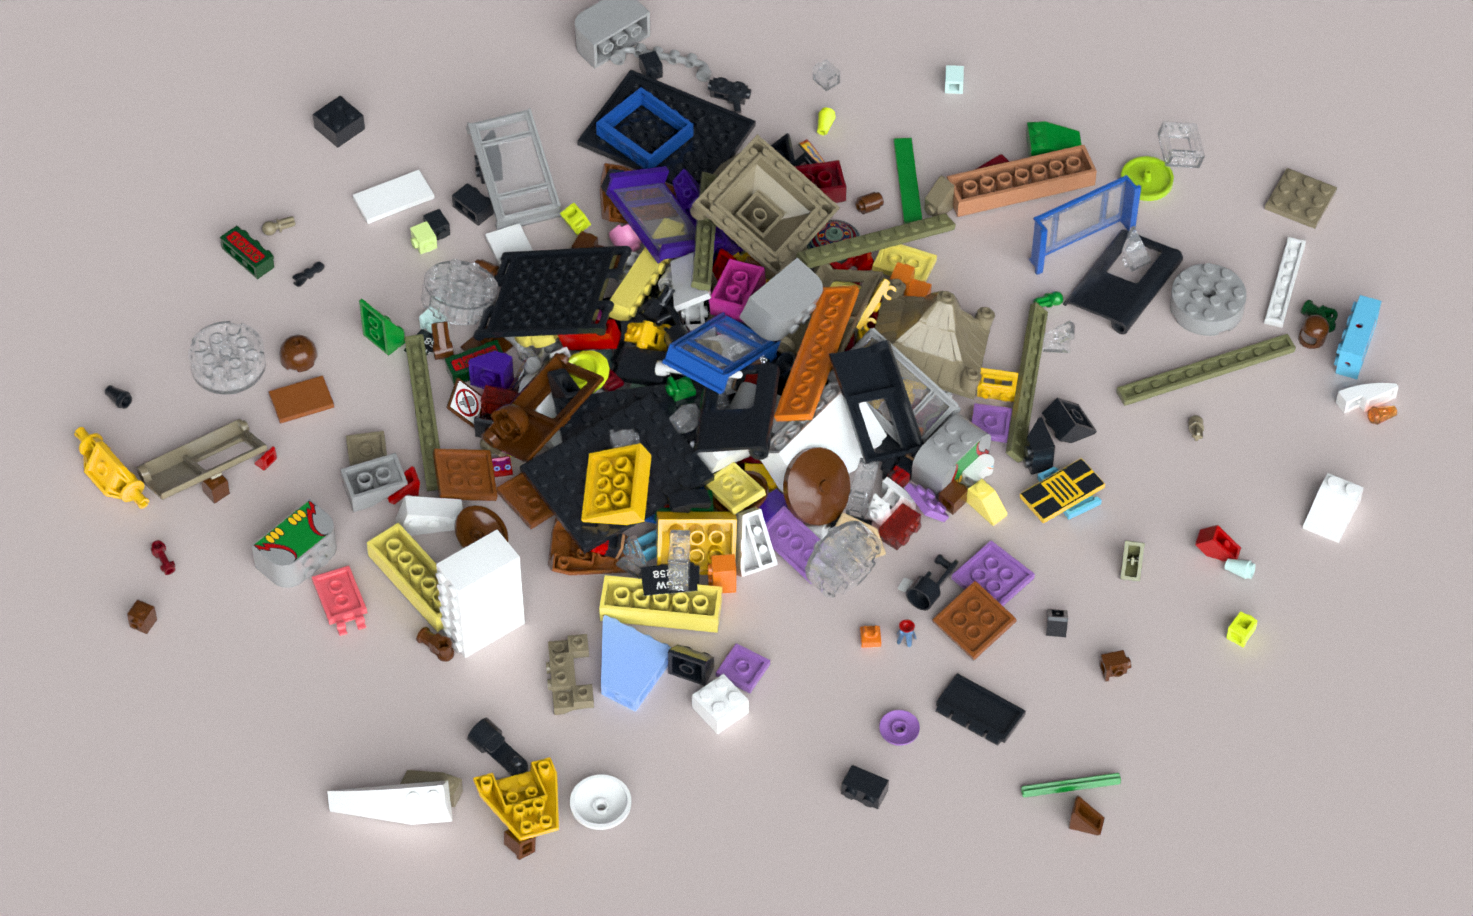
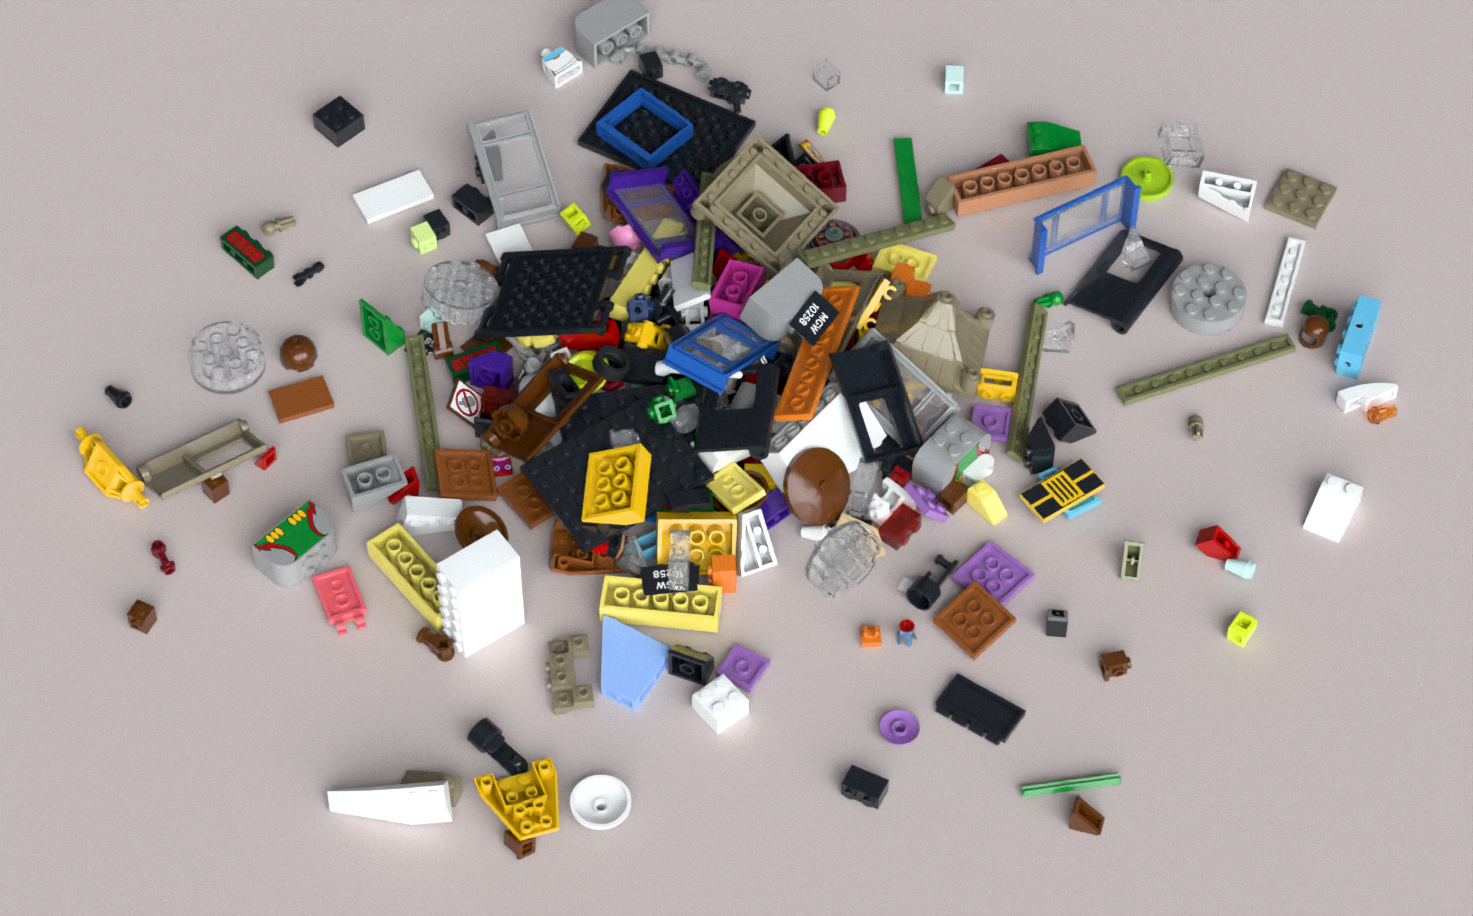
(560, 66): none -> white torso
(615, 355): none -> black tyre
(640, 307): none -> dark blue brick
(667, 409): none -> green brick
(791, 539): medium lavender plate -> none
(814, 318): none -> black sticker
(869, 202): reddish brown brick -> none
(1228, 193): none -> white wedge

